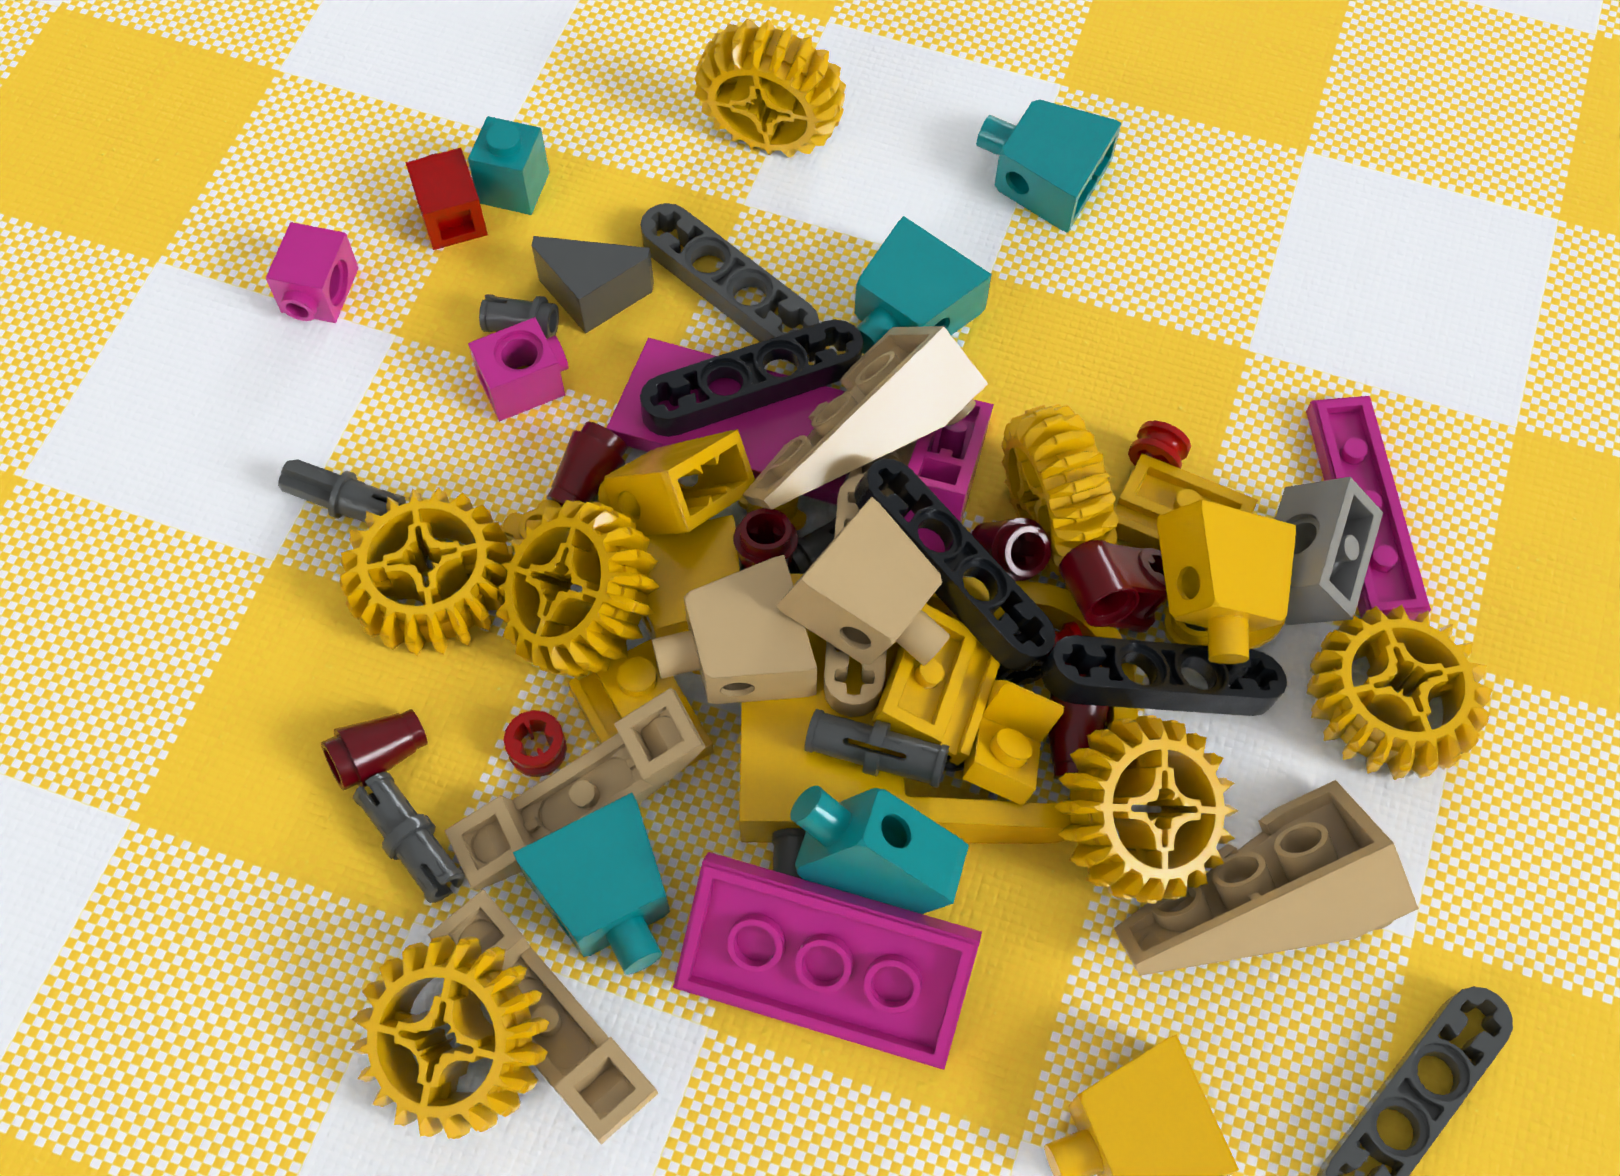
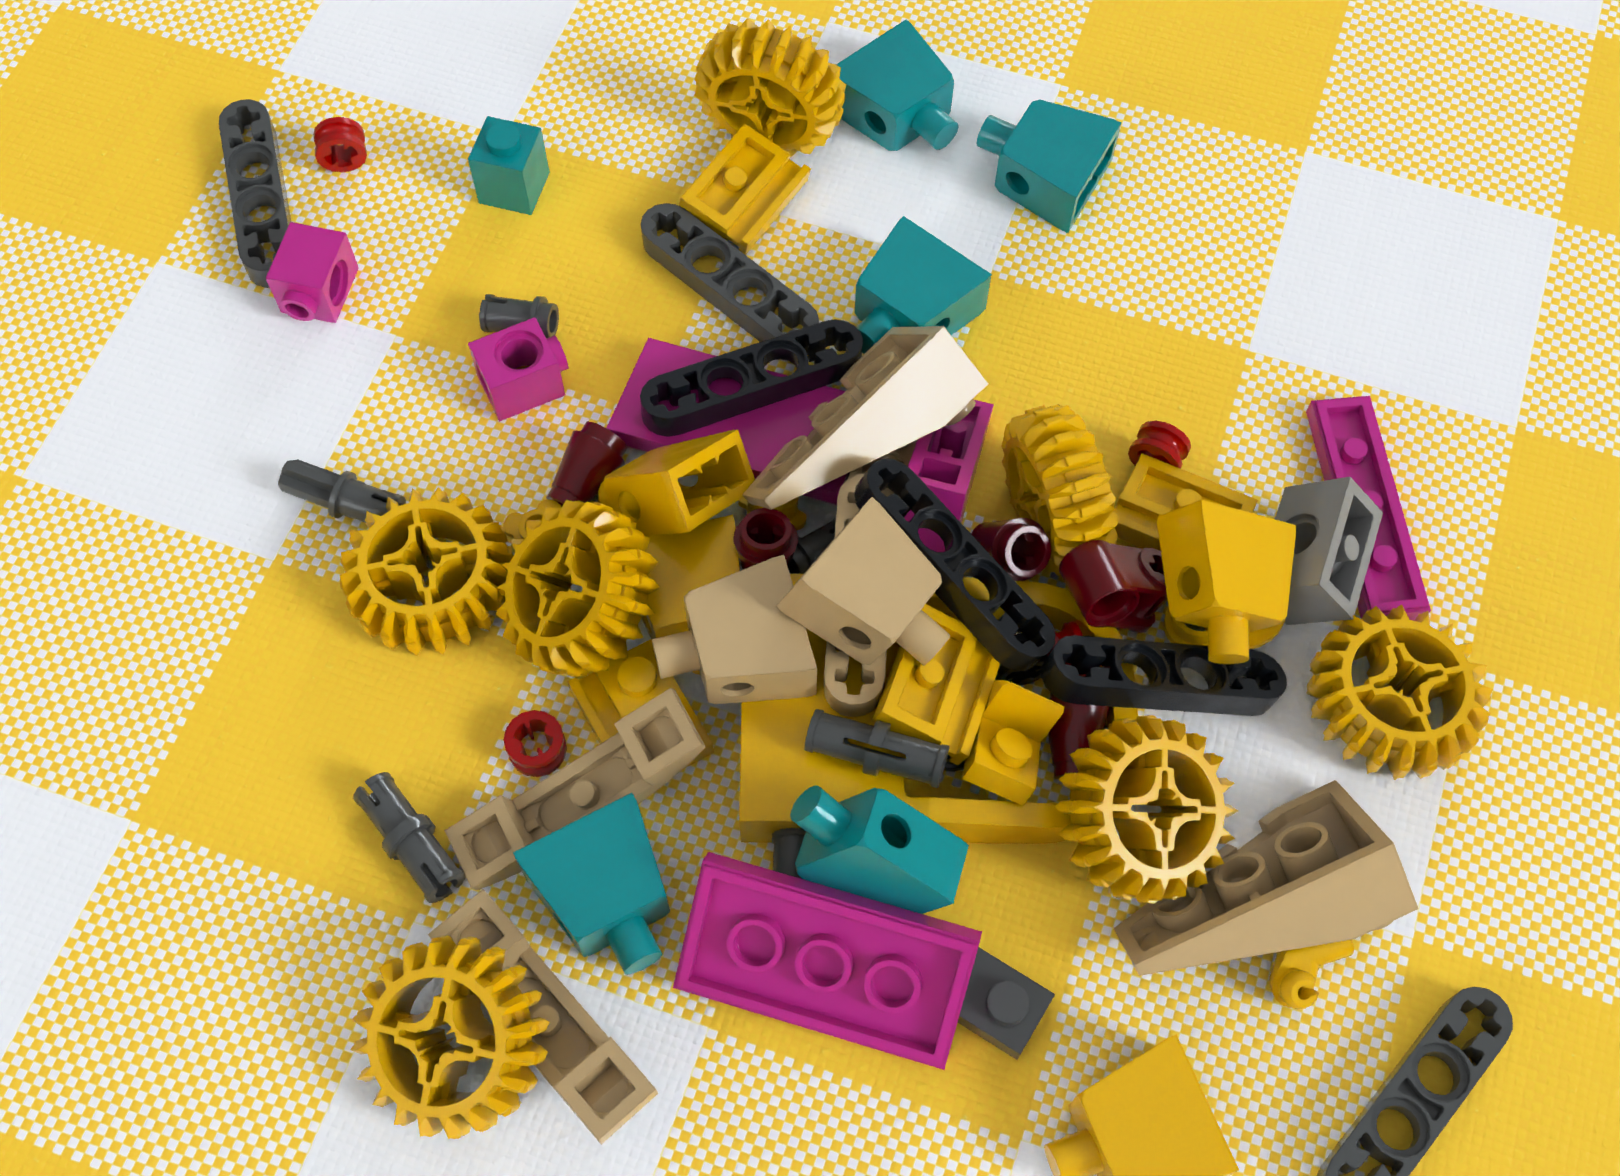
(251, 193): none -> dark grey beam
(337, 157): none -> red bush
(372, 747): dark red cone -> none
(447, 198): red brick -> none
(592, 277): dark grey slope -> none
(745, 188): none -> yellow plate
(899, 91): none -> teal torso
(1002, 1004): none -> dark grey plate
(1297, 969): none -> yellow arm

